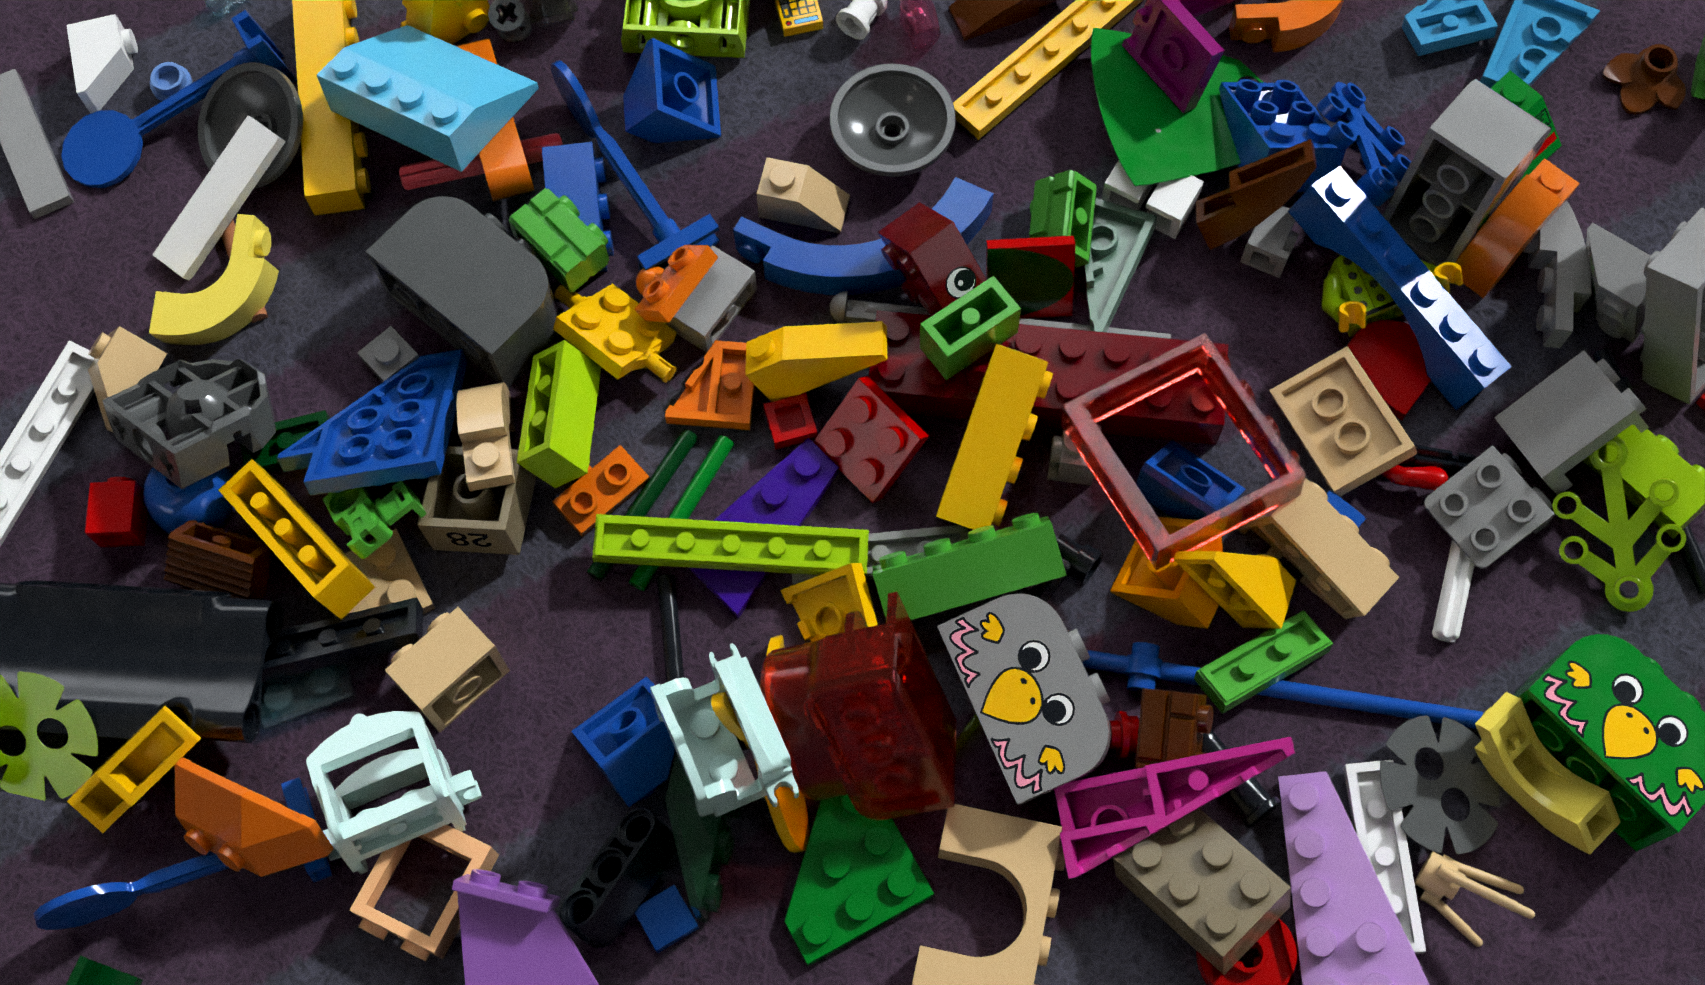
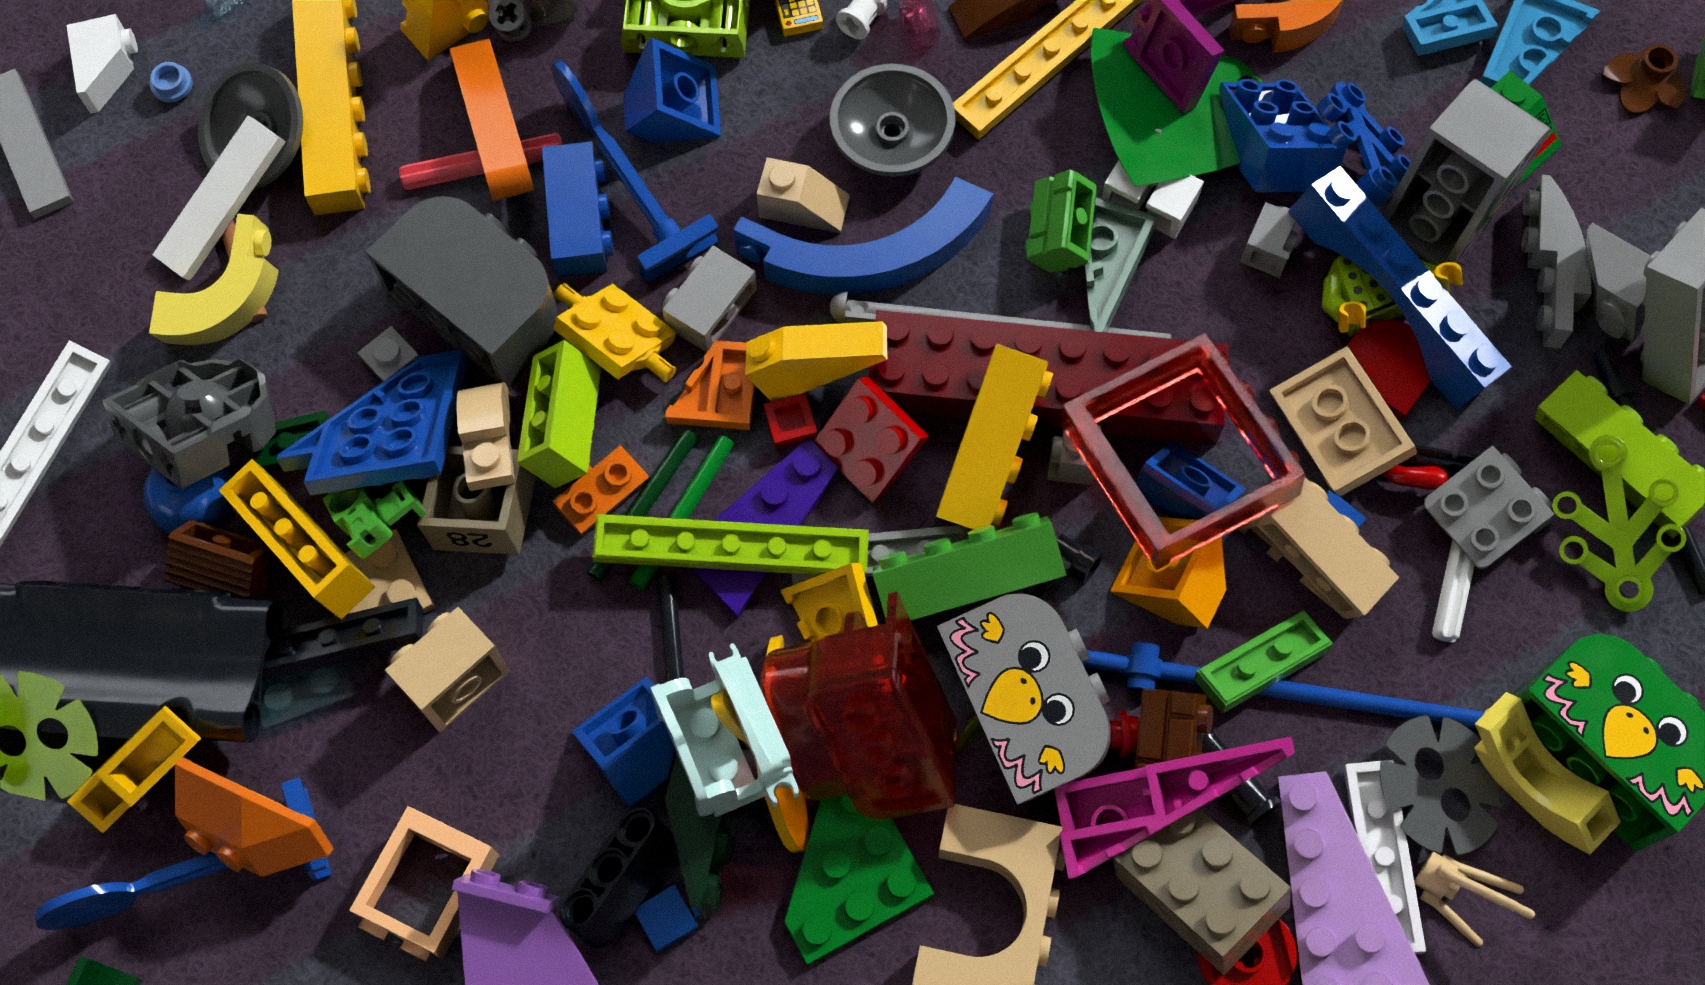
(109, 144): blue piece -> none
(116, 513): red brick -> none
(120, 364): tan slope -> none
(401, 819): light aqua animal -> none
(424, 93): medium azure slope -> none
(561, 239): bright green brick -> none
(669, 288): orange plate -> none
(930, 258): dark red brick -> none
(969, 327): bright green brick -> none
(1035, 273): dark green tile -> none
(1246, 586): yellow slope -> none
(1254, 193): reddish brown slope -> none
(1514, 226): orange arch -> none
(1570, 417): light grey panel -> none

